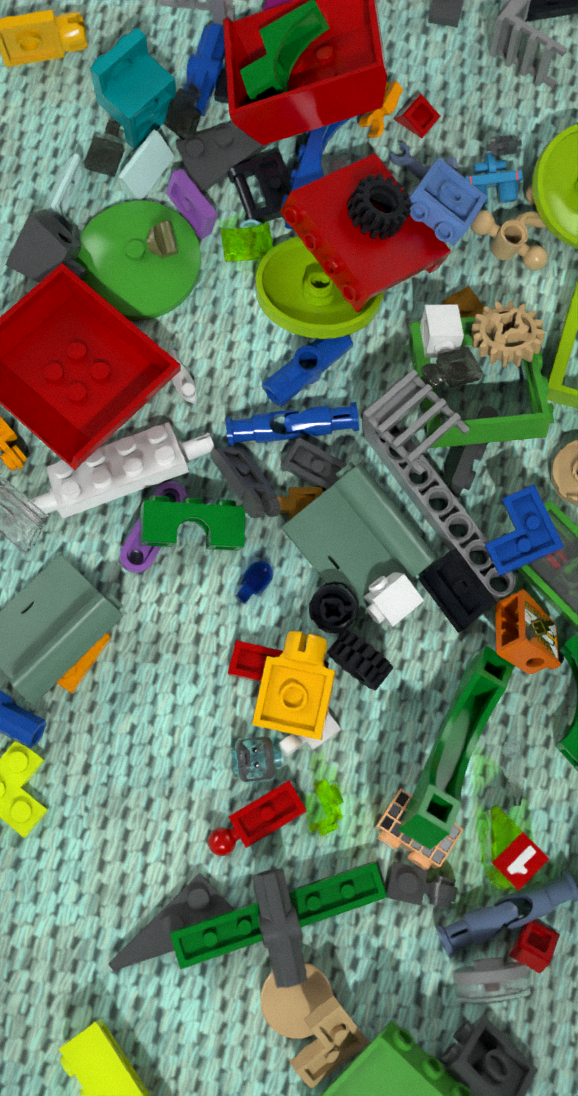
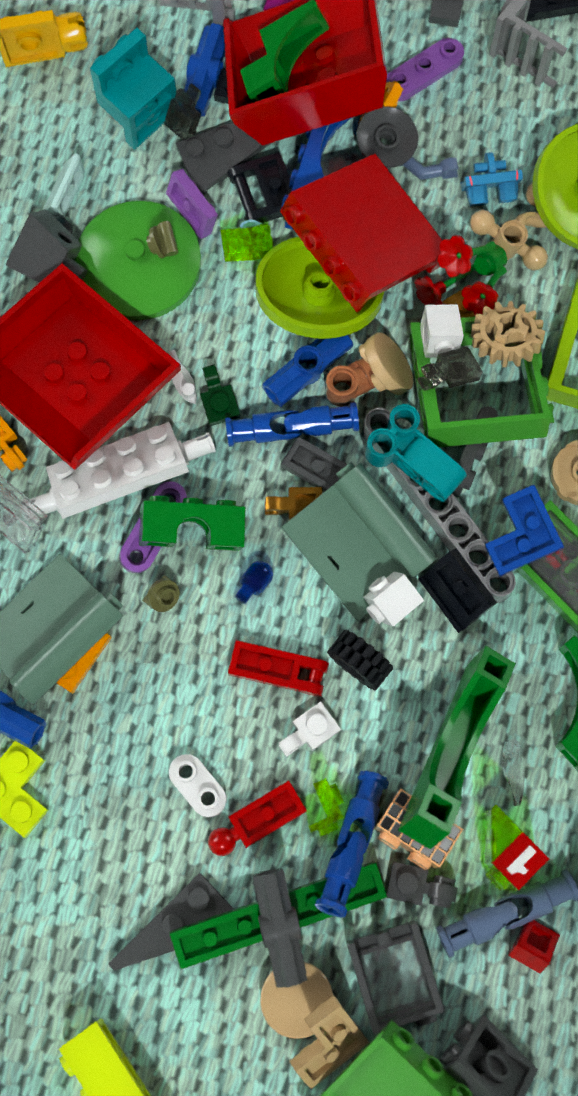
(106, 152): clear smoke plate -> none
(145, 166): light aqua slope -> none
(162, 595): none -> olive plate
(197, 785): none -> white plate
(218, 401): none -> dark green plate
(247, 481): dark grey hinge -> none
(256, 760): head -> none
(296, 688): yellow plate -> none
(334, 607): black wheel -> none
(347, 860): none -> blue piece
(356, 375): none -> nougat piece
(386, 195): black tyre -> none
(387, 363): none -> tan tile
(393, 126): none -> dark grey dish
(395, 977): none -> window
(397, 403): light grey plate -> none
(415, 455): none -> teal piece
(417, 115): red slope -> none
(439, 64): none -> medium lavender plate
(446, 202): medium blue plate -> none
(456, 258): none -> red plant
(491, 981): piece -> none
(503, 145): dark grey axle -> none
(526, 634): orange torso -> none

